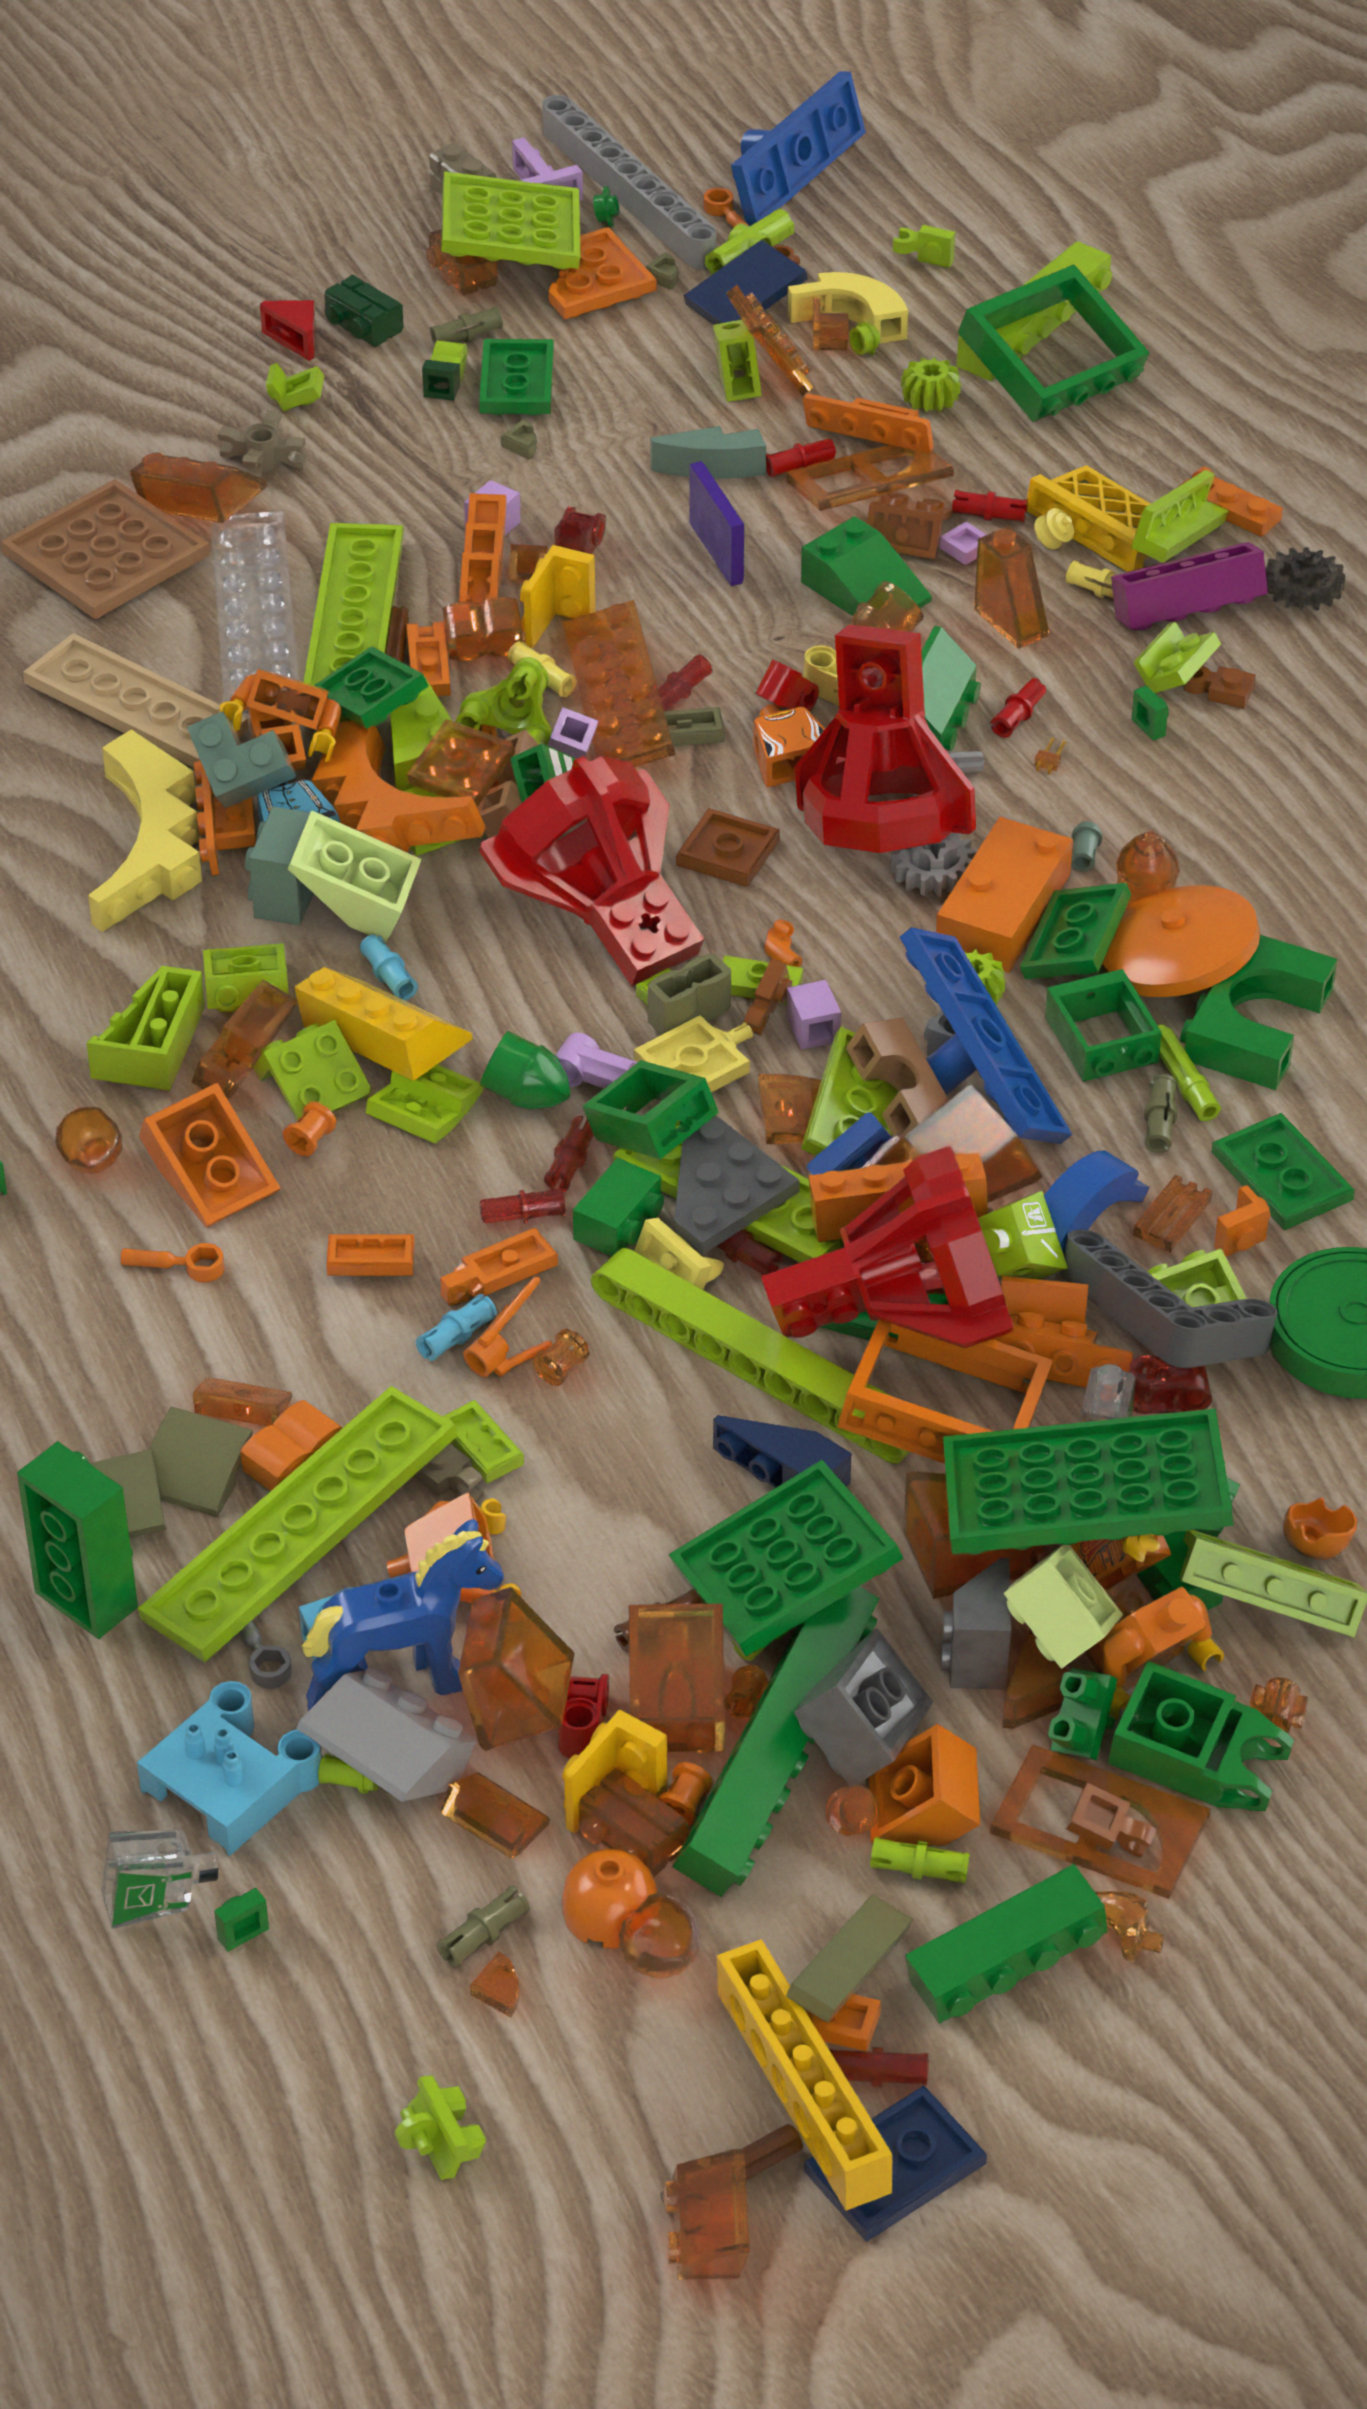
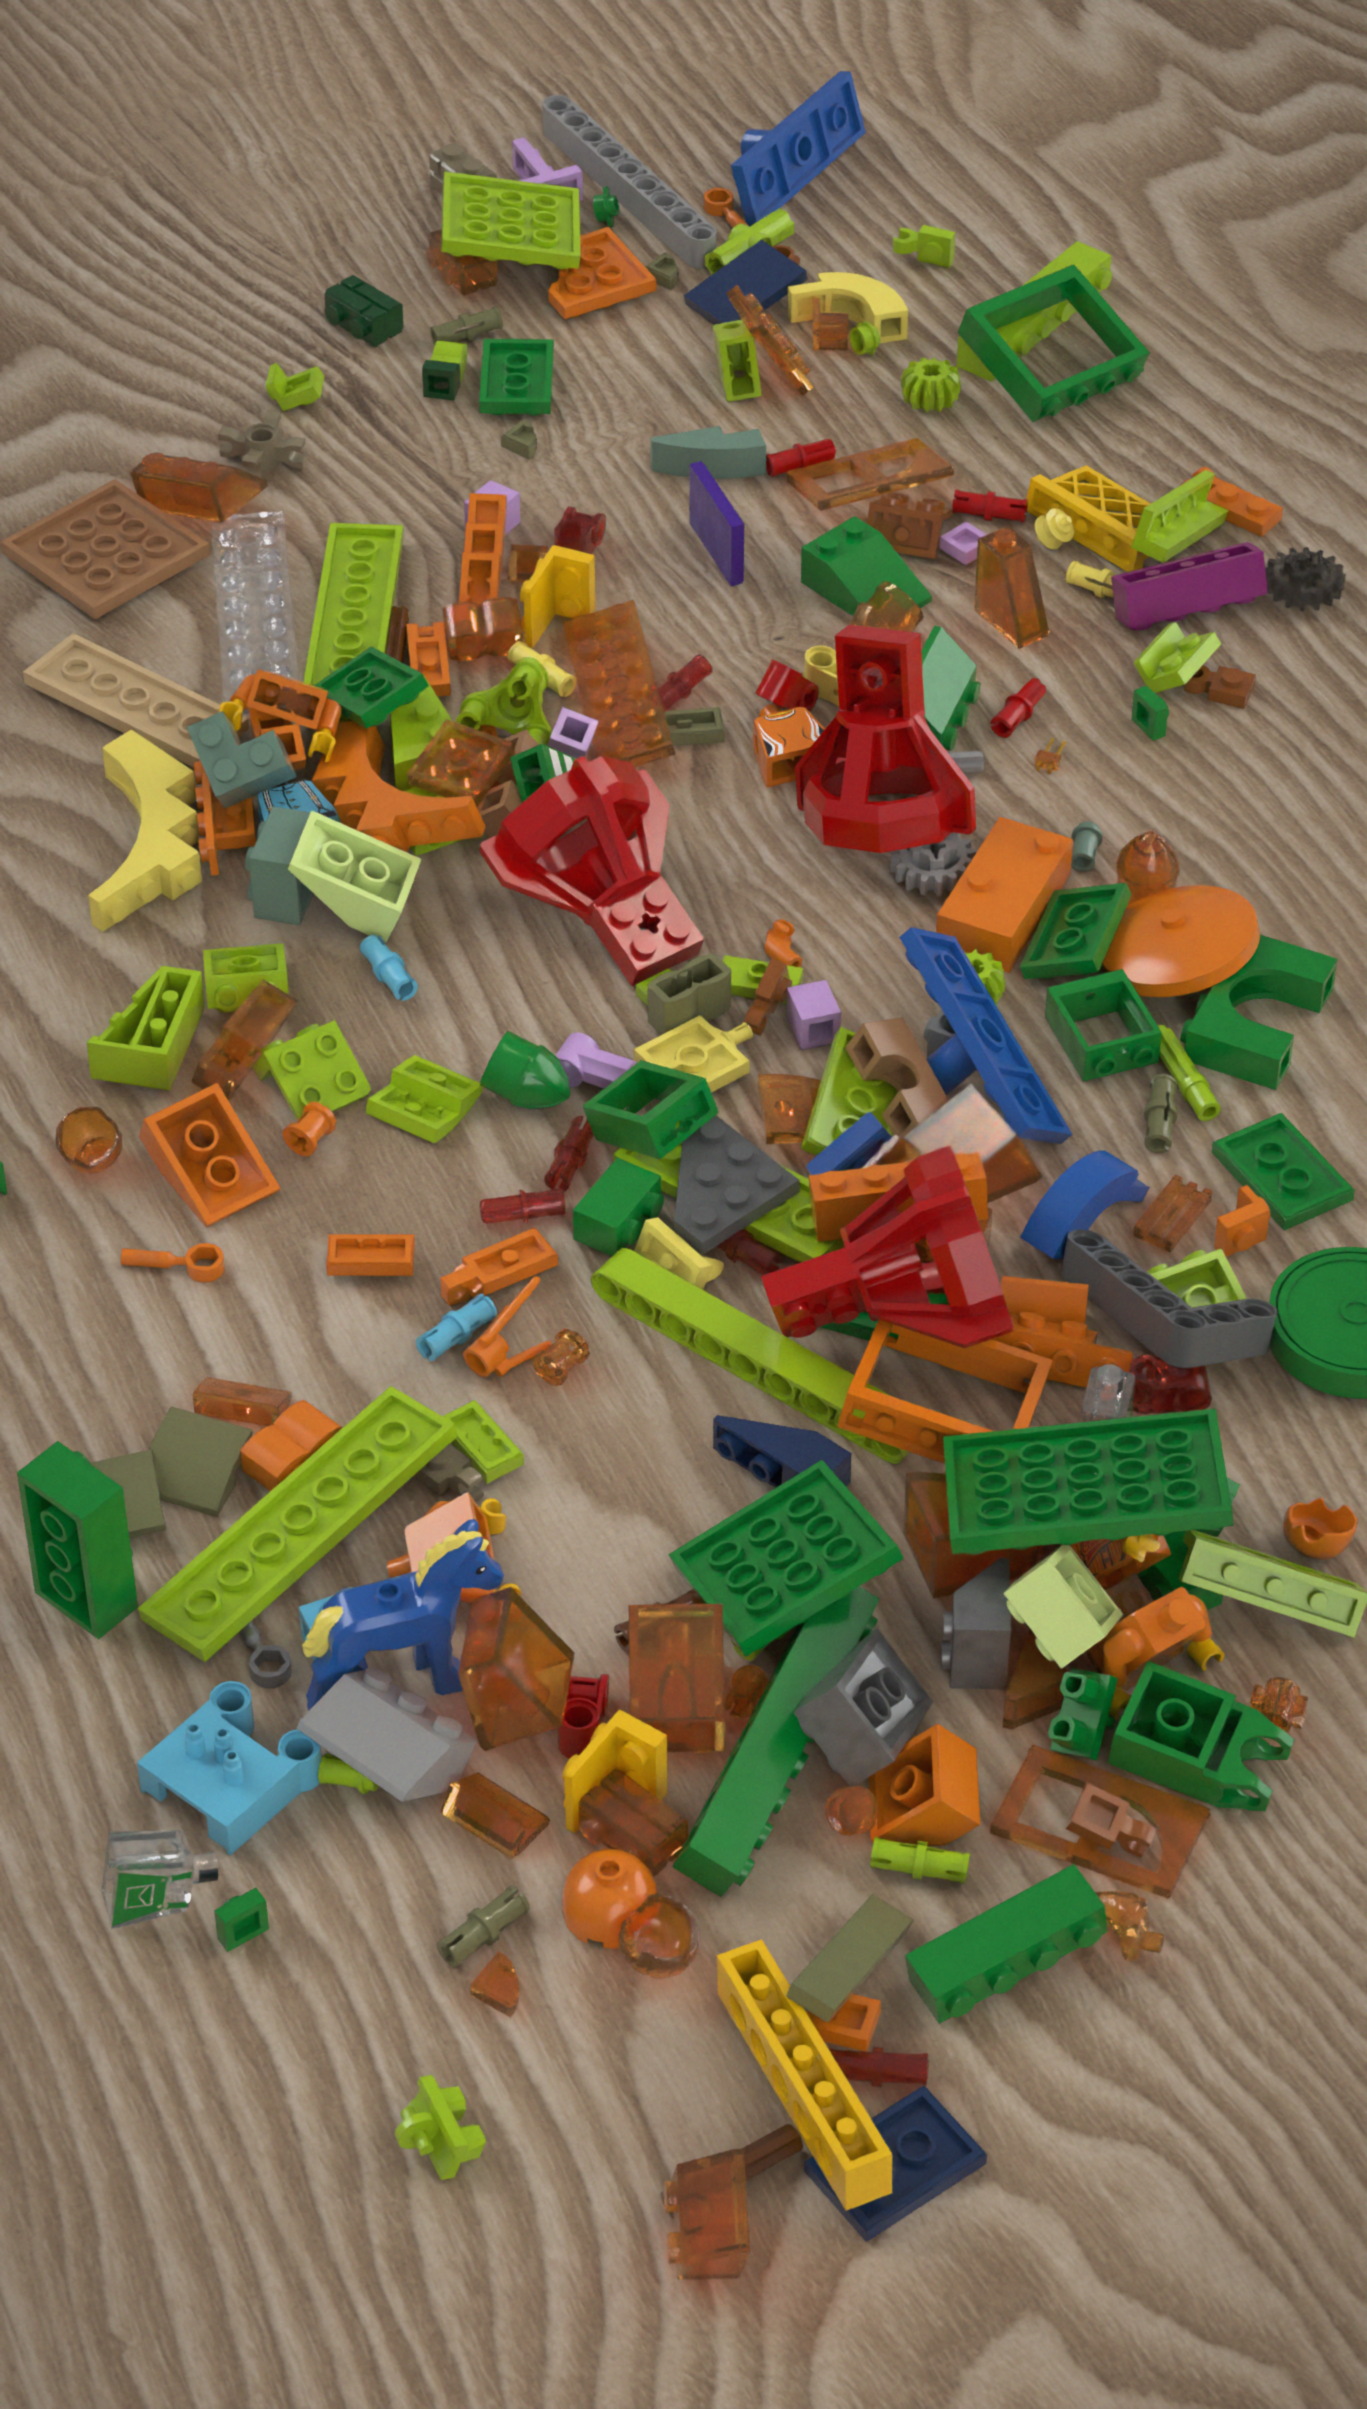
(291, 325): red slope -> none
(379, 1023): yellow slope -> none
(687, 1789): orange bush -> none
(728, 847): dark orange tile -> none
(869, 421): orange bracket -> none
(1023, 1239): lime torso -> none

